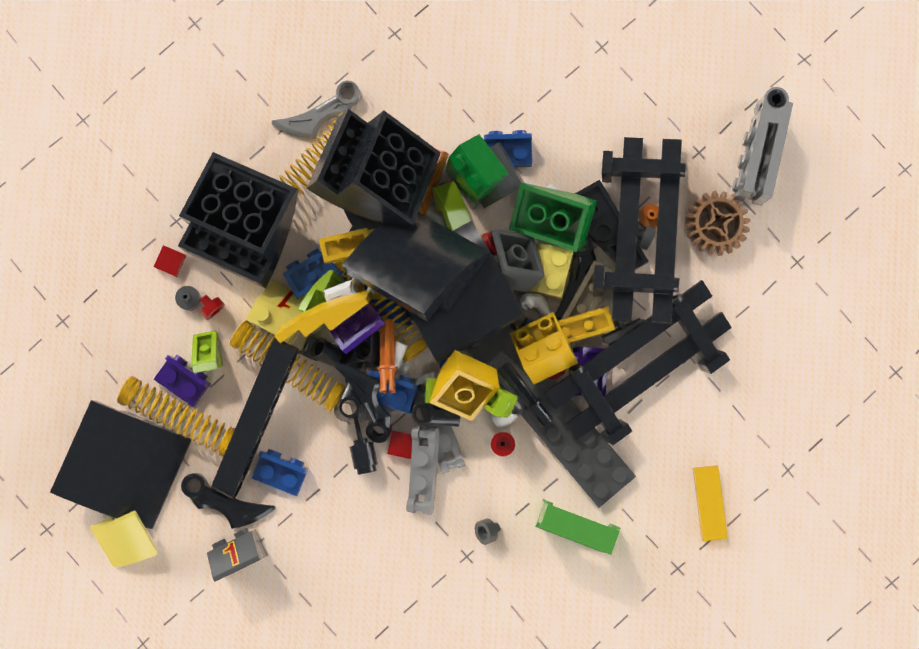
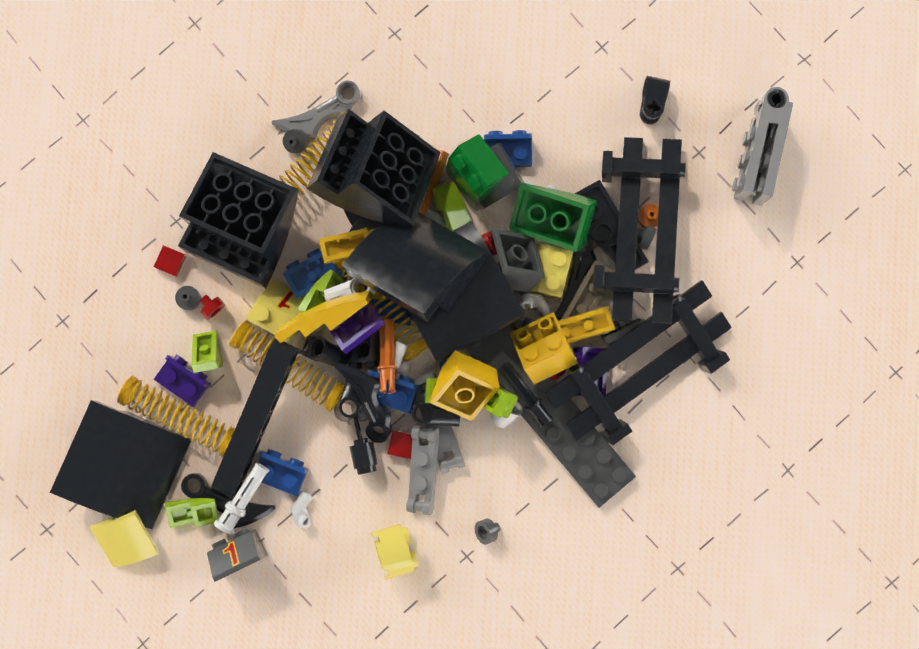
(194, 510): none -> lime slope
(236, 507): none -> white pin
(300, 141): none -> dark grey tile
(300, 512): none -> white arm
(394, 551): none -> light yellow brick
(509, 445): red tile -> none
(577, 528): bright green piece -> none
(653, 96): none -> black piece
(710, 503): yellow tile -> none
(713, 214): medium nougat gear -> none

